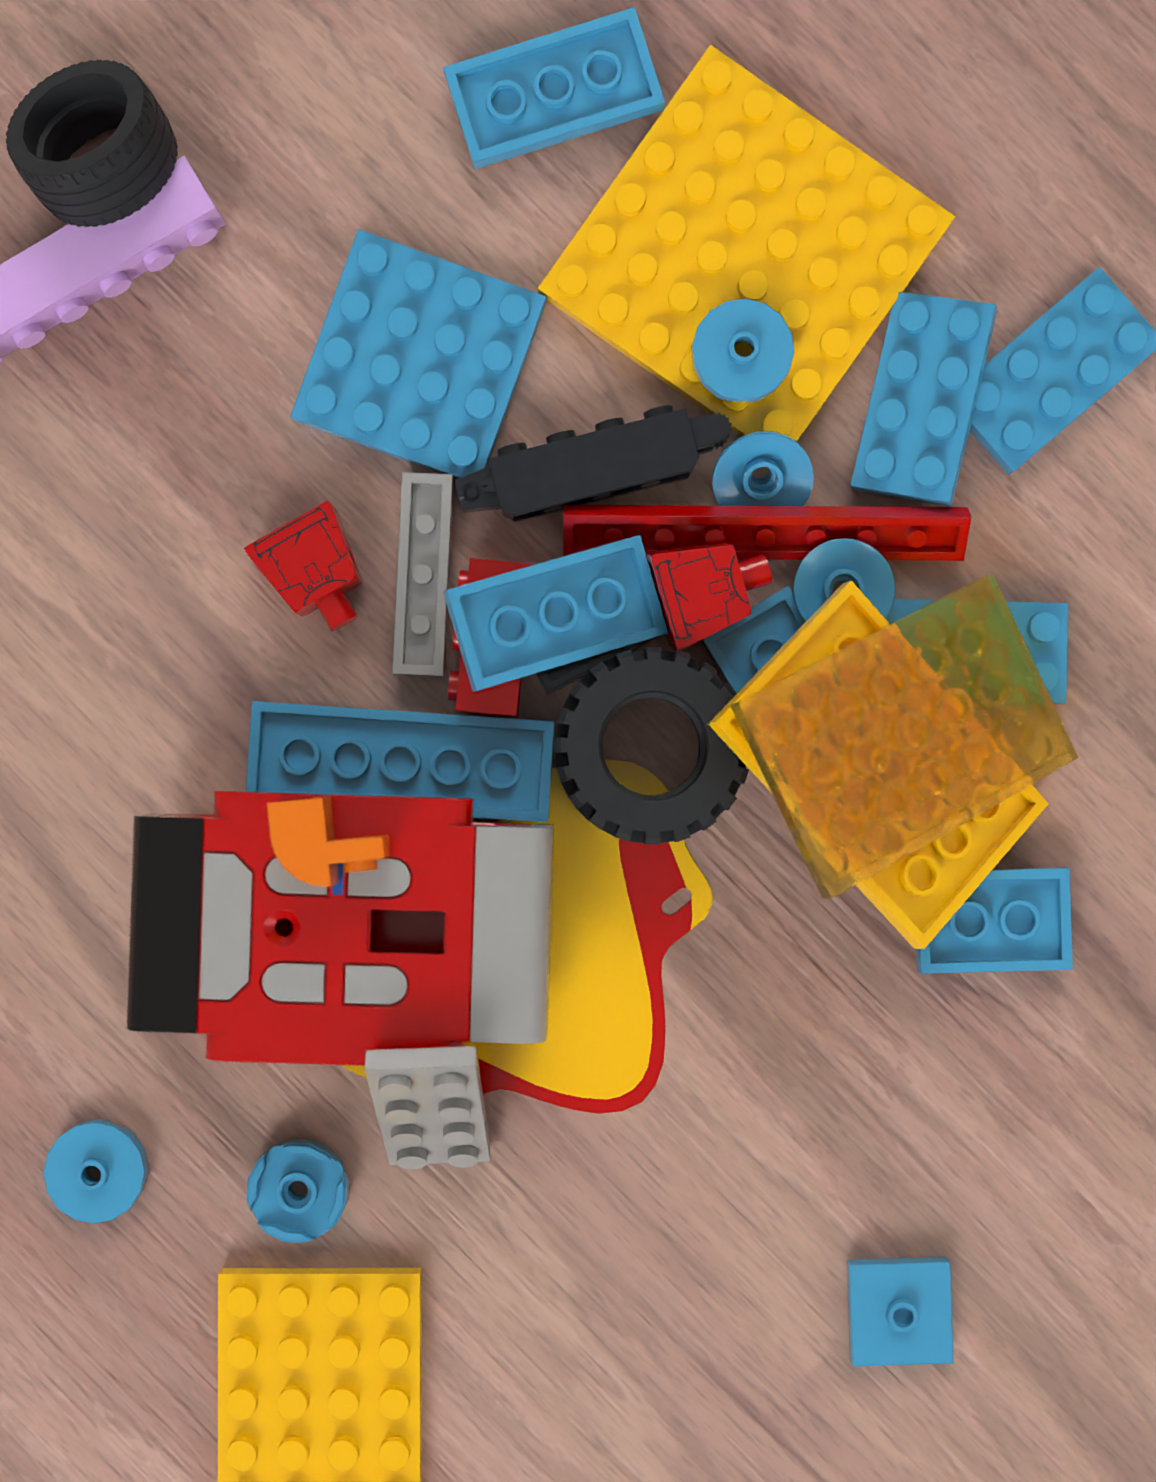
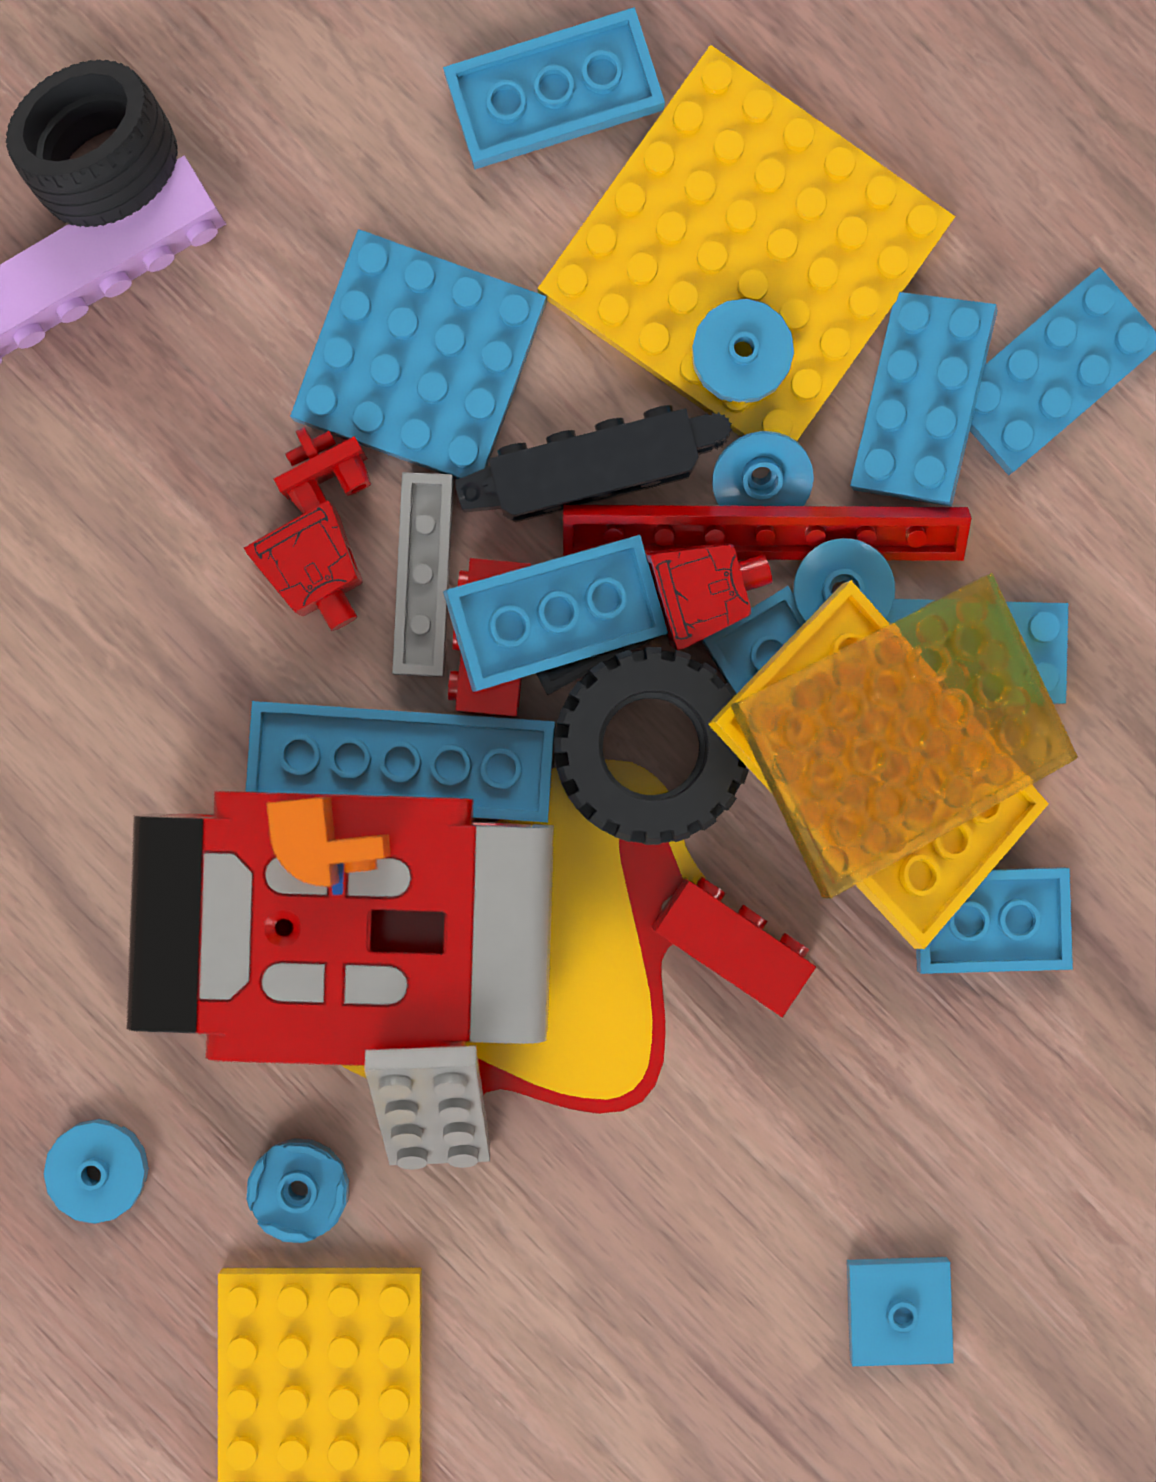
(342, 461): none -> red hips
(735, 944): none -> red brick

